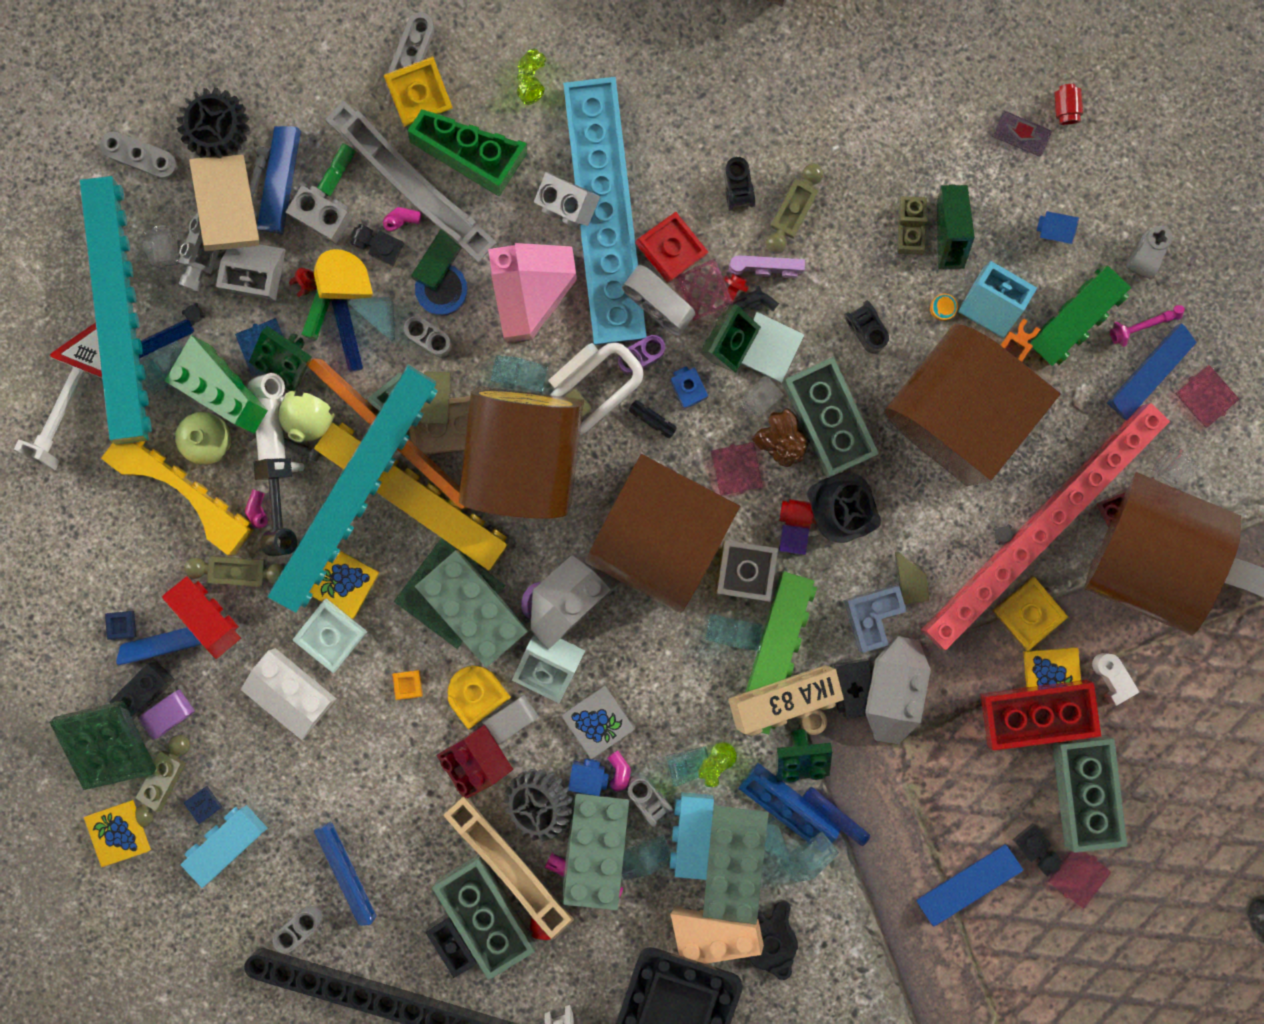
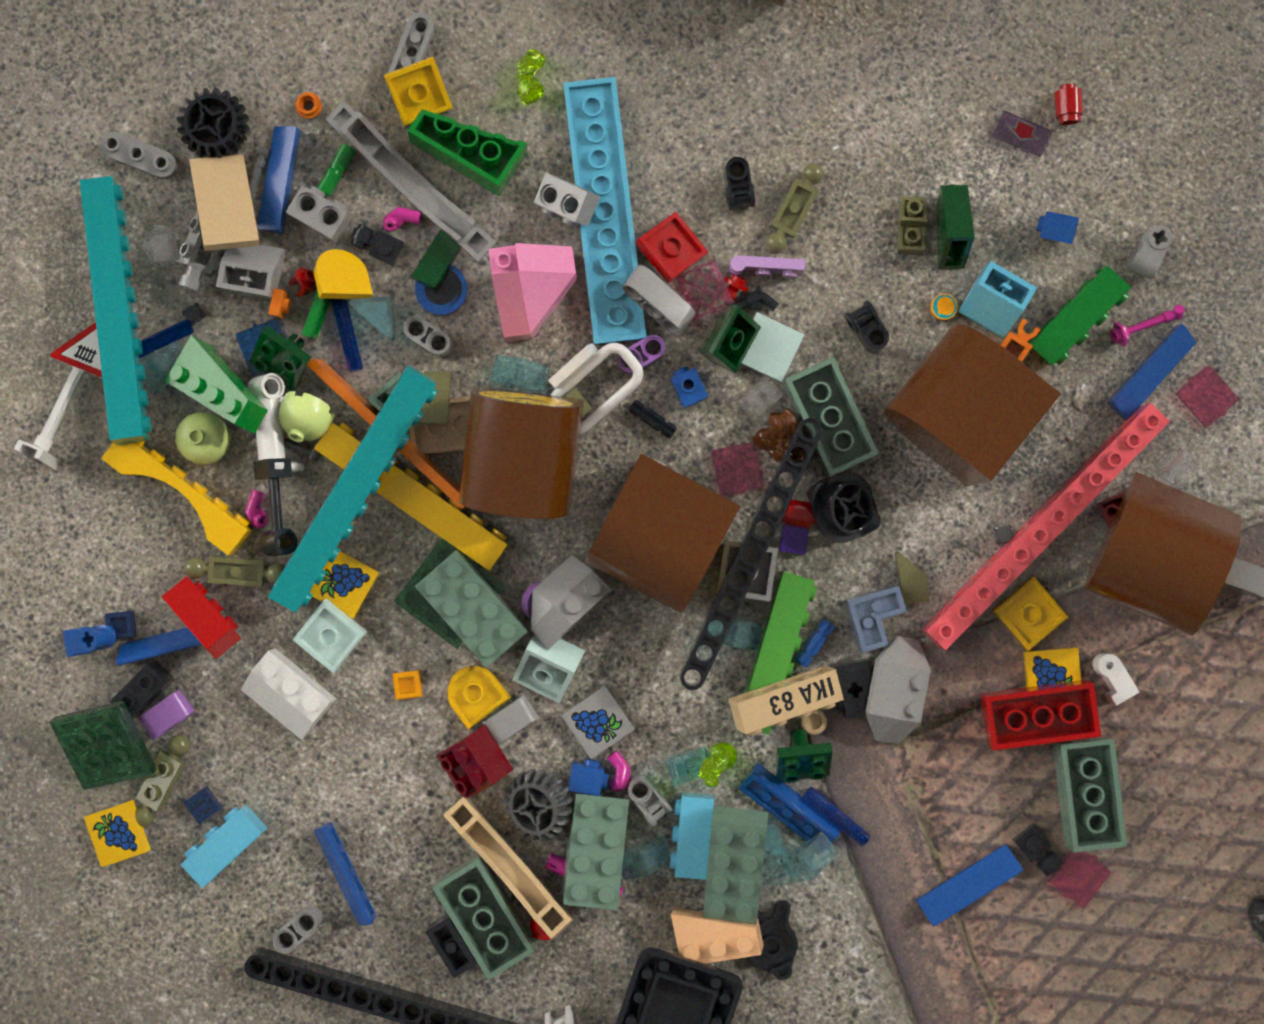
(88, 639): none -> blue piece
(280, 304): none -> orange plate
(301, 102): none -> orange plate
(761, 544): none -> black beam
(814, 643): none -> blue axle

